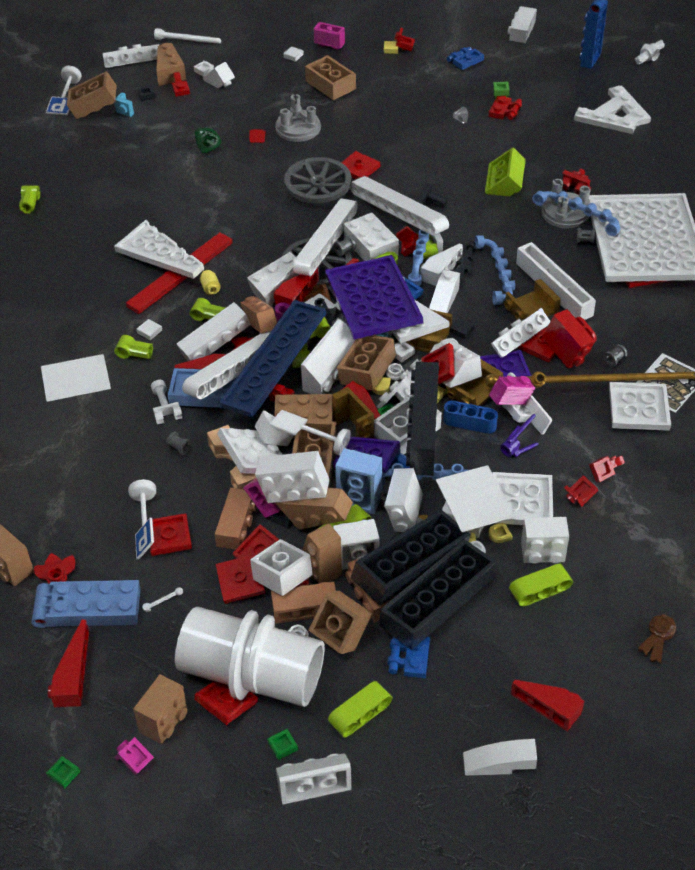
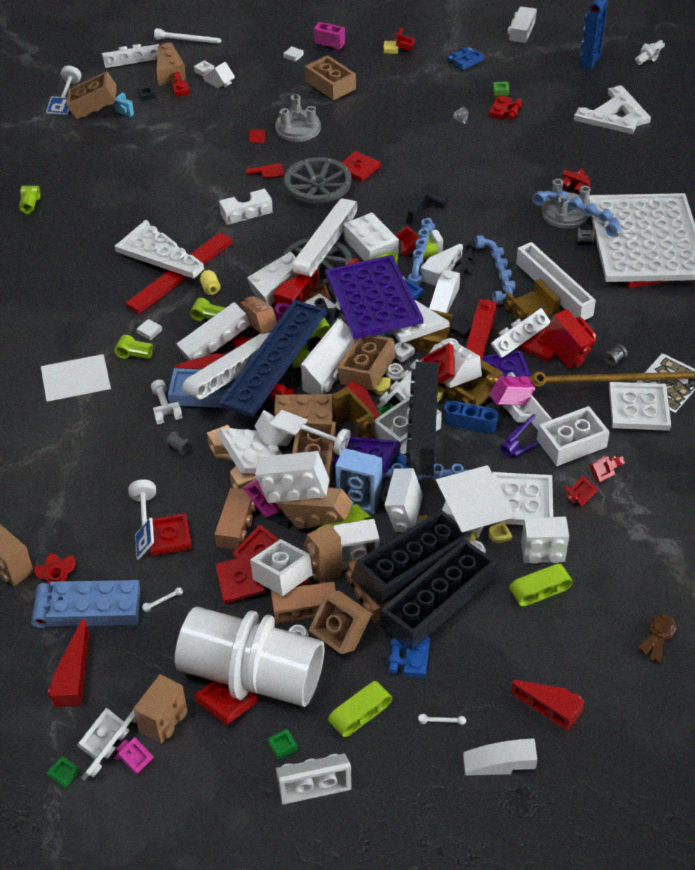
(101, 736): none -> white bracket
(207, 139): dark green piece -> none
(235, 211): none -> white arch
(269, 171): none -> red piece
(344, 245): dark grey bush -> none
(399, 205): white beam -> none
(423, 719): none -> white hinge
(482, 326): none -> red slope
(505, 174): lime slope -> none
(572, 436): none -> white brick

